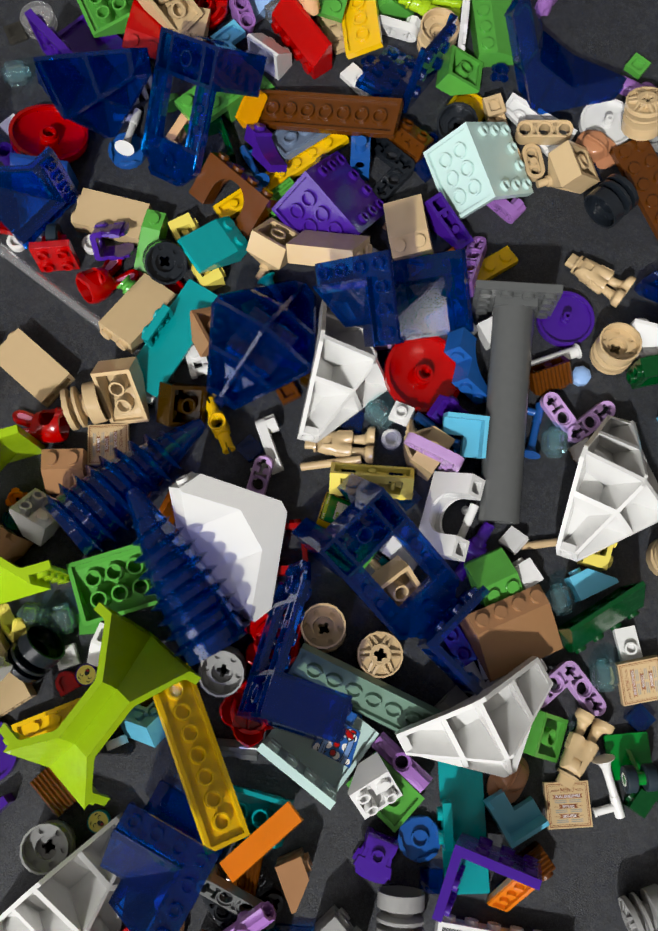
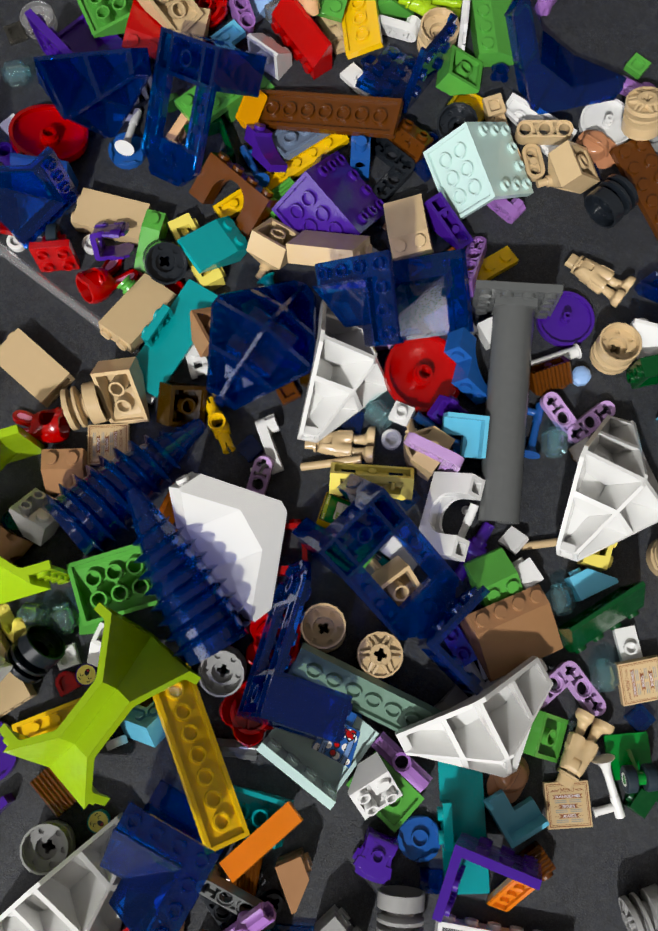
(15, 493): orange plate -> none

